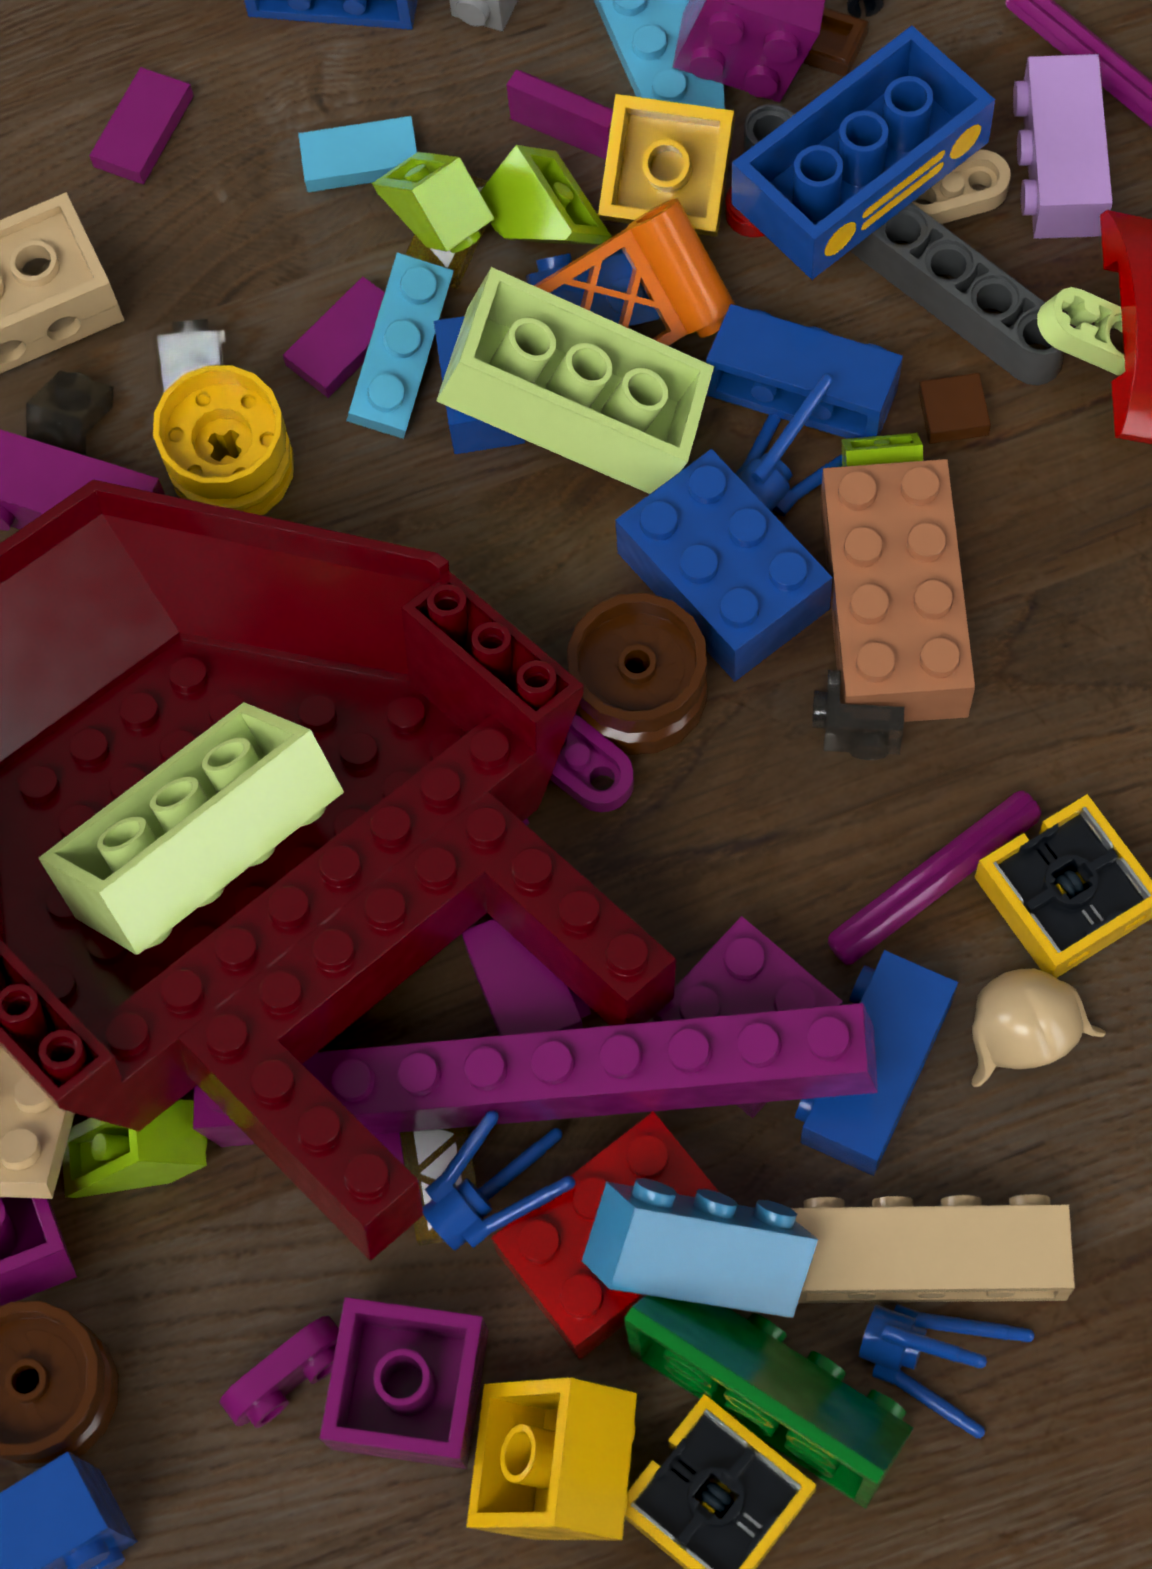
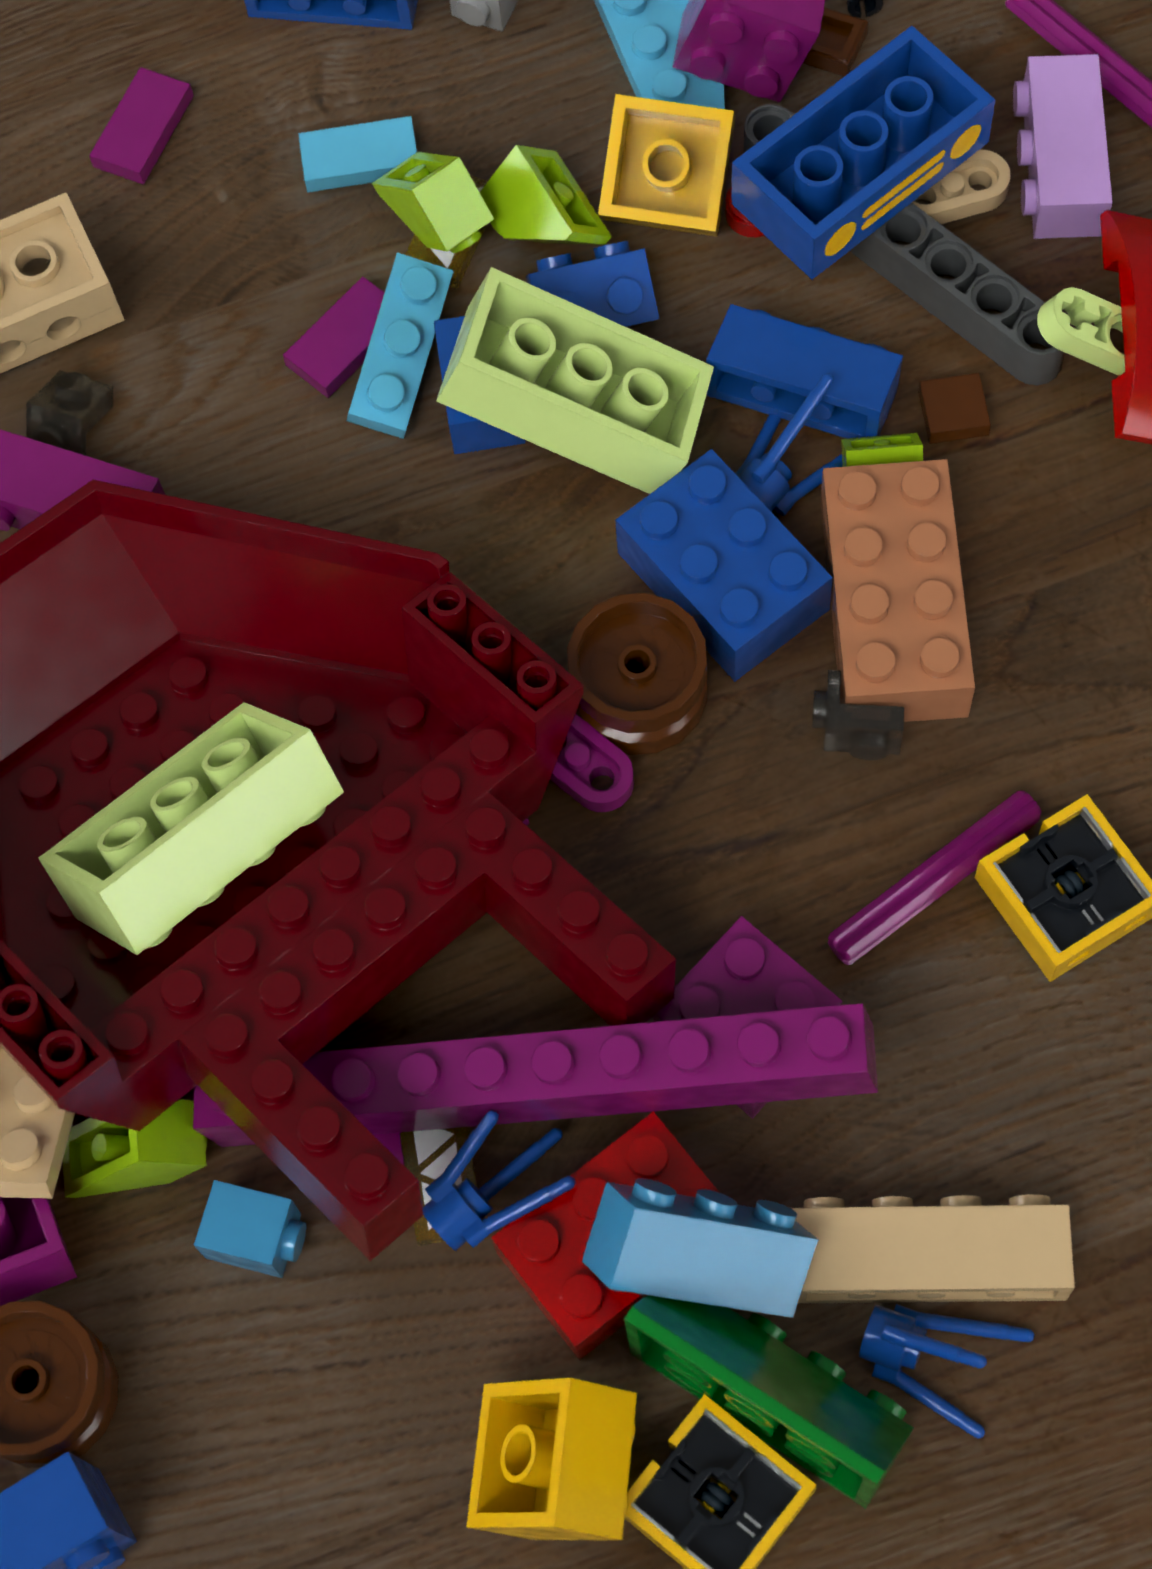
(188, 349): clear smoke bracket -> none
(216, 417): yellow wheel -> none
(250, 1229): none -> dark azure brick
(262, 1390): magenta plate -> none
(405, 1383): magenta brick -> none
(518, 986): magenta brick -> none
(559, 113): magenta tile -> none
(670, 267): orange piece -> none
(907, 1015): blue brick -> none
(1026, 1022): tan hair -> none

